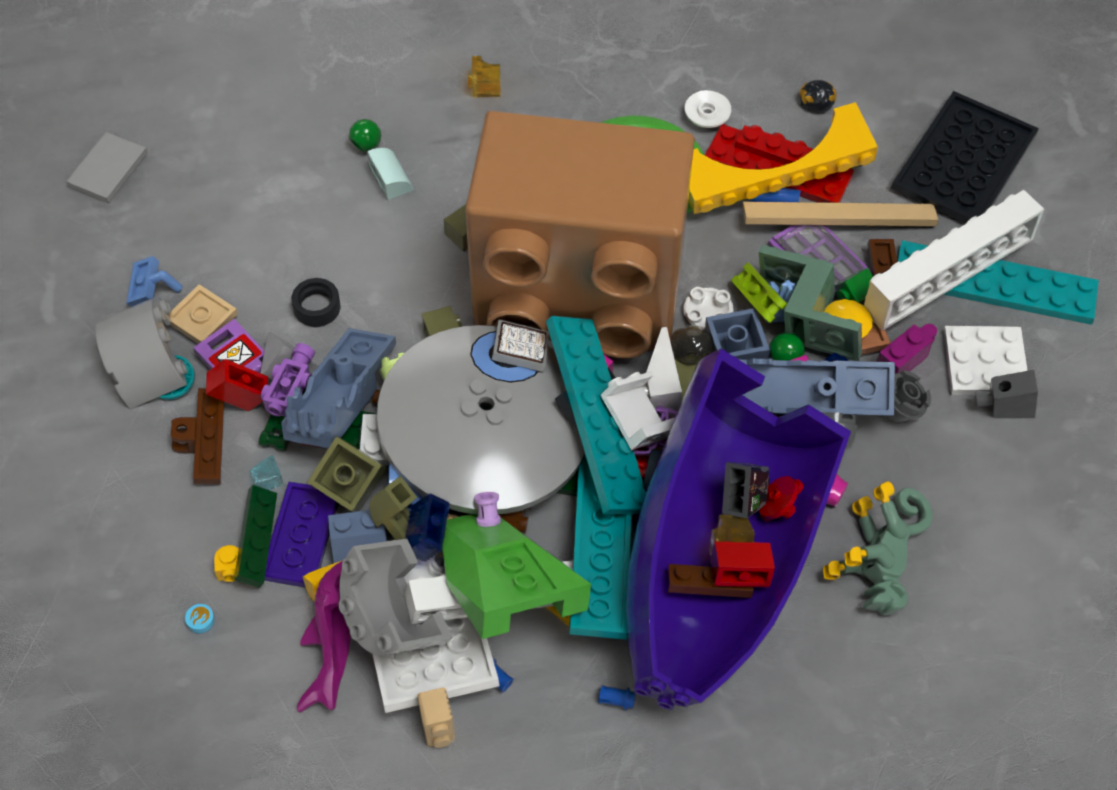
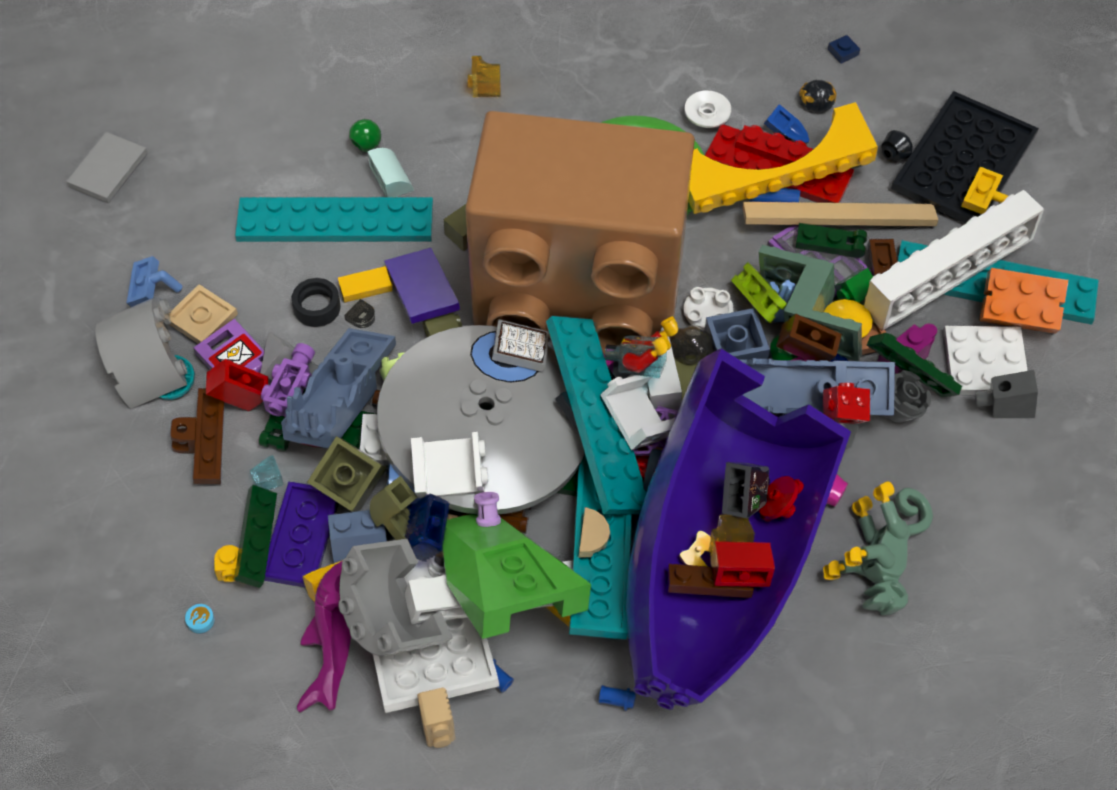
(334, 219): none -> teal plate
(361, 314): none -> clear smoke tile
(365, 284): none -> yellow tile
(421, 285): none -> dark purple tile
(448, 466): none -> white panel
(594, 533): none -> tan tile
(643, 354): none -> torso
(693, 555): none -> yellow piece
(785, 123): none -> blue plate
(808, 339): none -> reddish brown brick
(831, 240): none -> dark green plate
(843, 49): none -> dark blue plate
(847, 403): none -> red head
(896, 146): none -> black cone
(908, 360): none -> dark green plate
(983, 191): none -> yellow plate
(1023, 300): none -> orange piece

